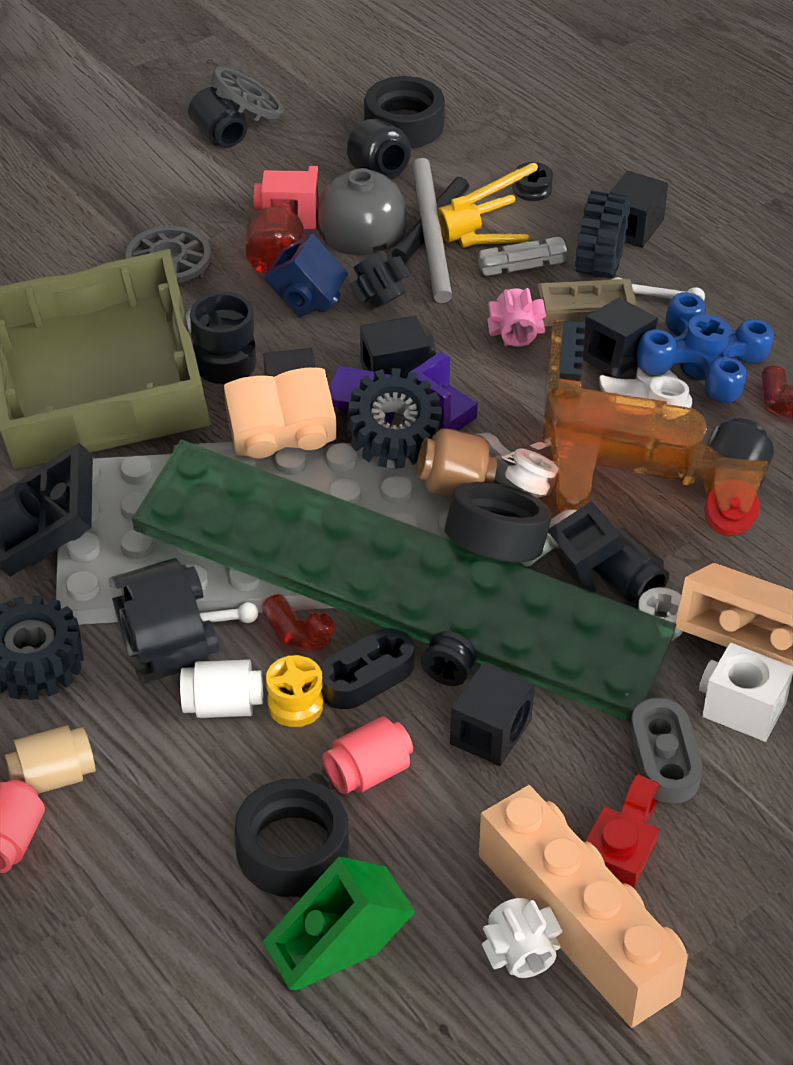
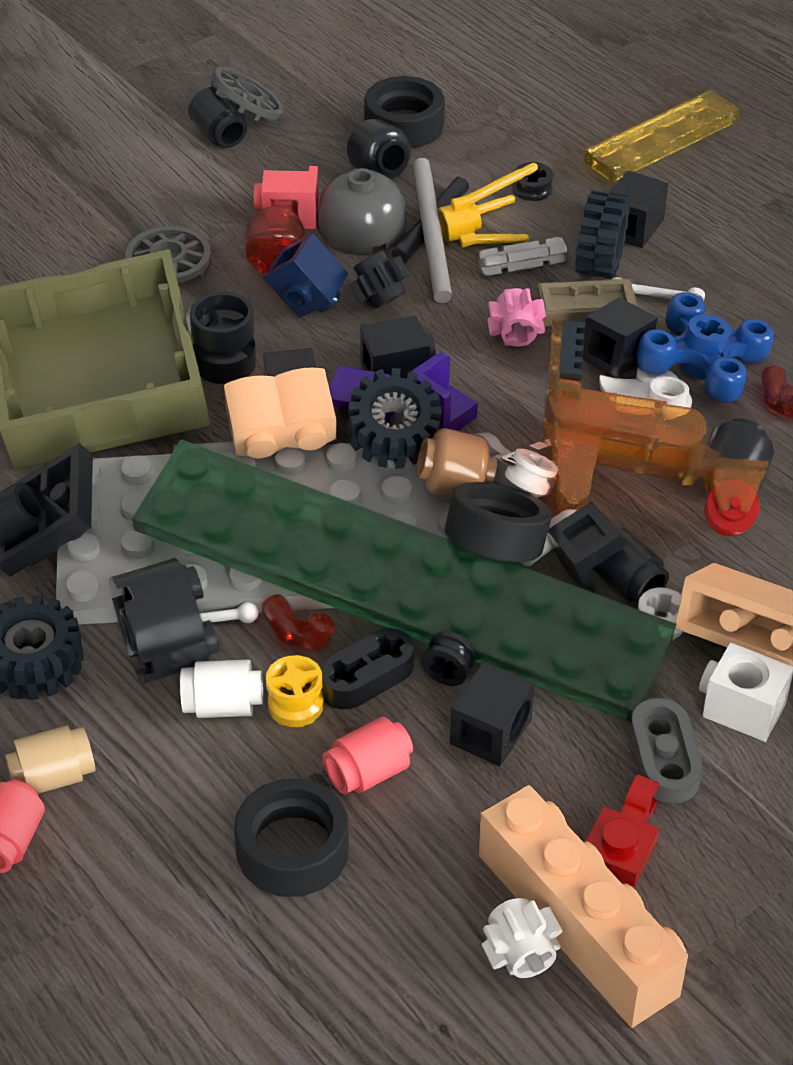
(338, 922): green slope -> none
(661, 135): none -> clear yellow tile

